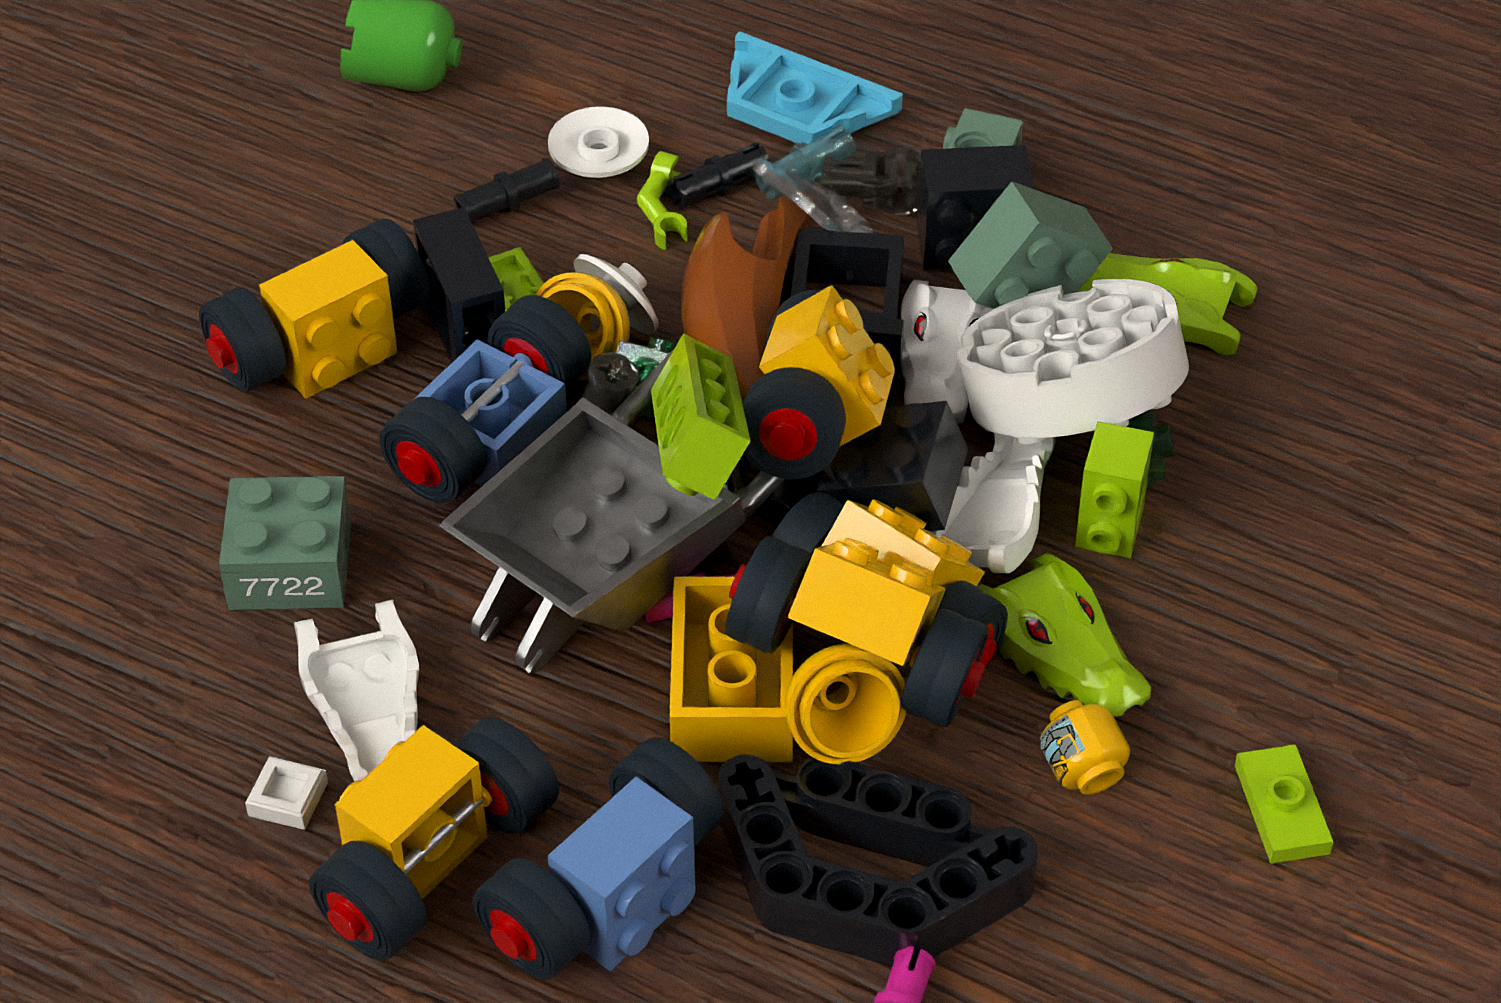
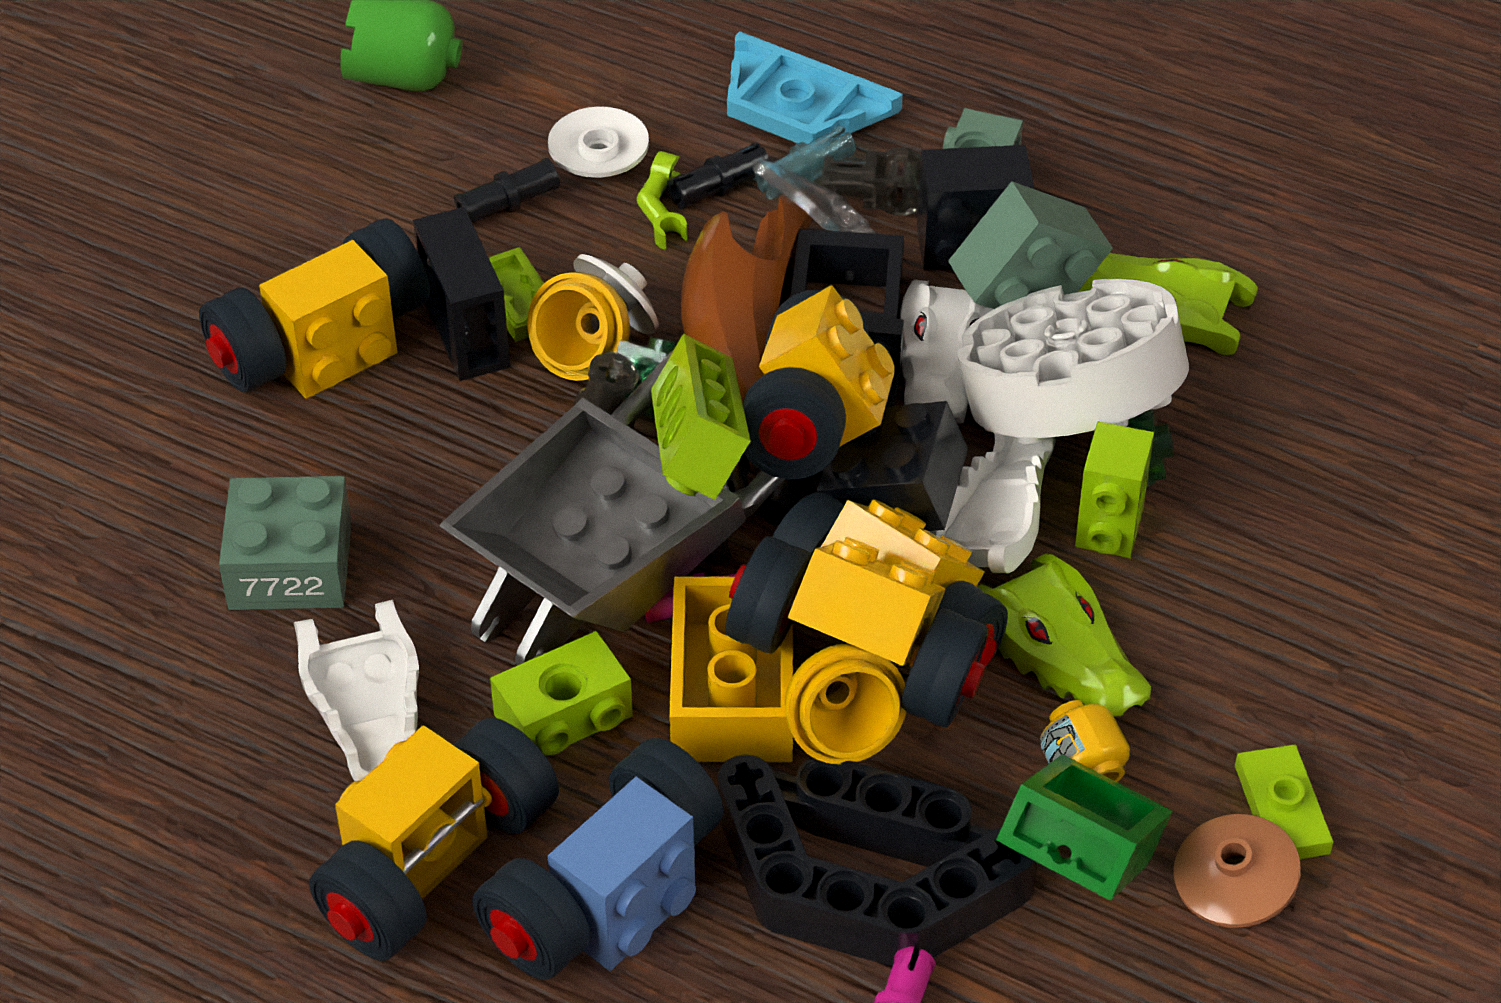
(286, 793): white tile -> none
(488, 402): brick -> none
(564, 694): none -> lime brick
(1099, 819): none -> green window
(1241, 892): none -> nougat dish

